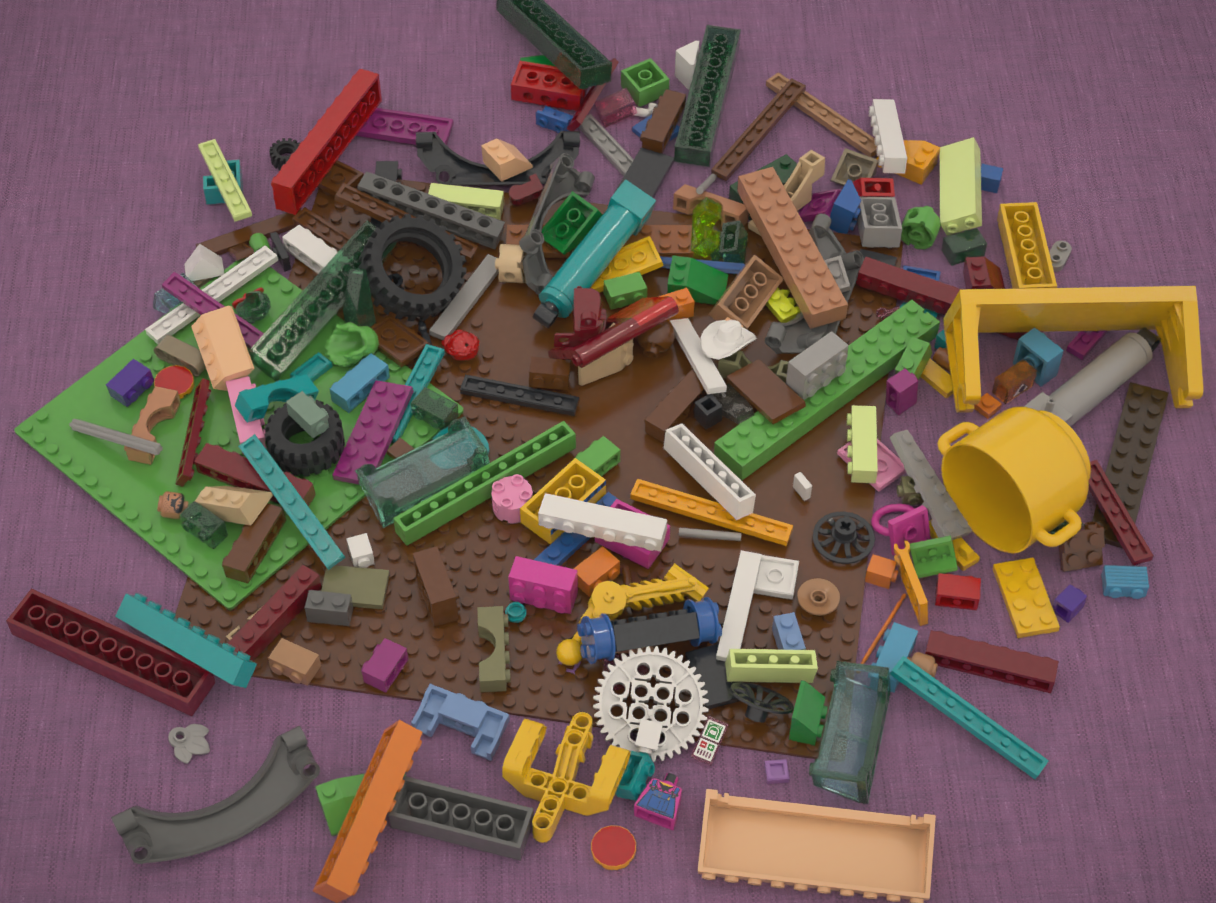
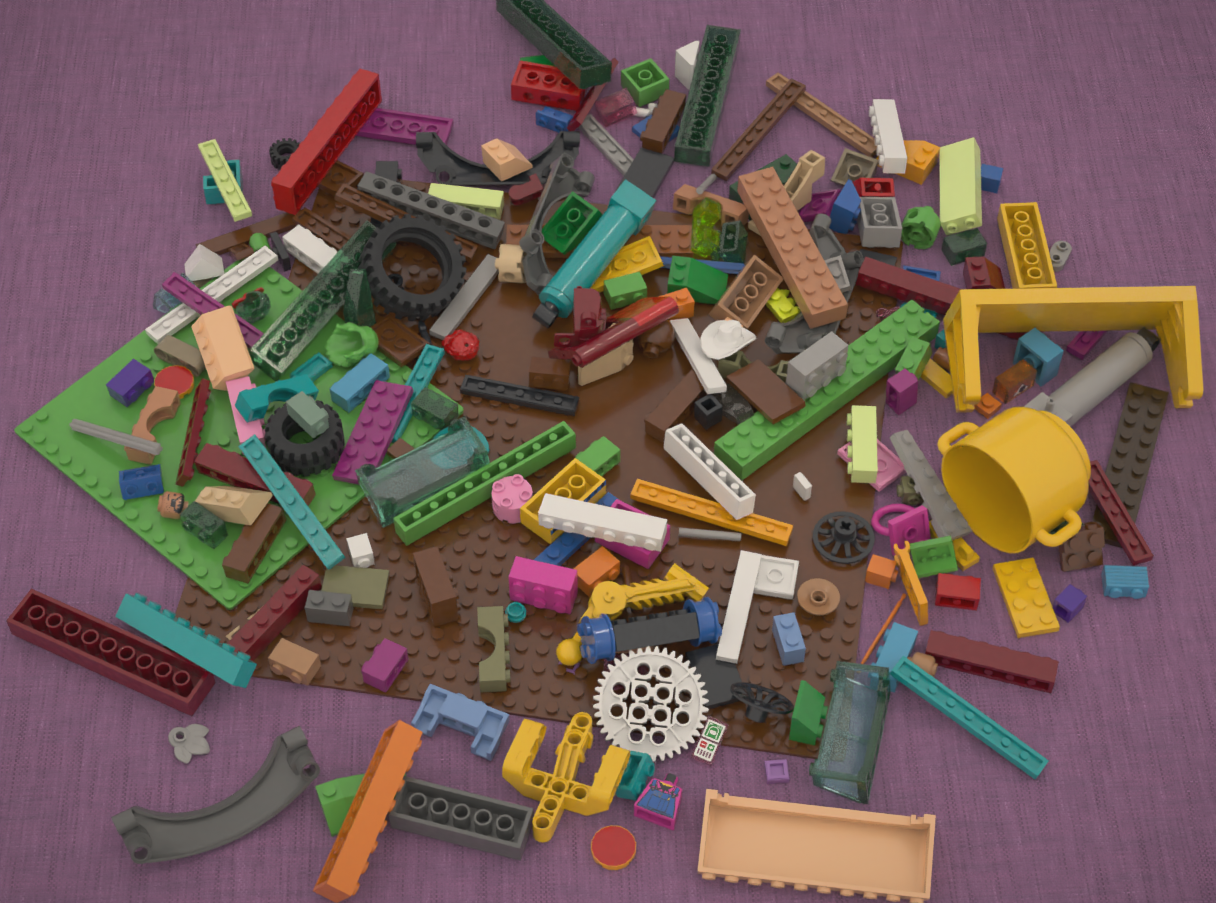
(141, 482): none -> blue bracket
(648, 736): white brick -> none
(771, 665): yellowish green brick -> none

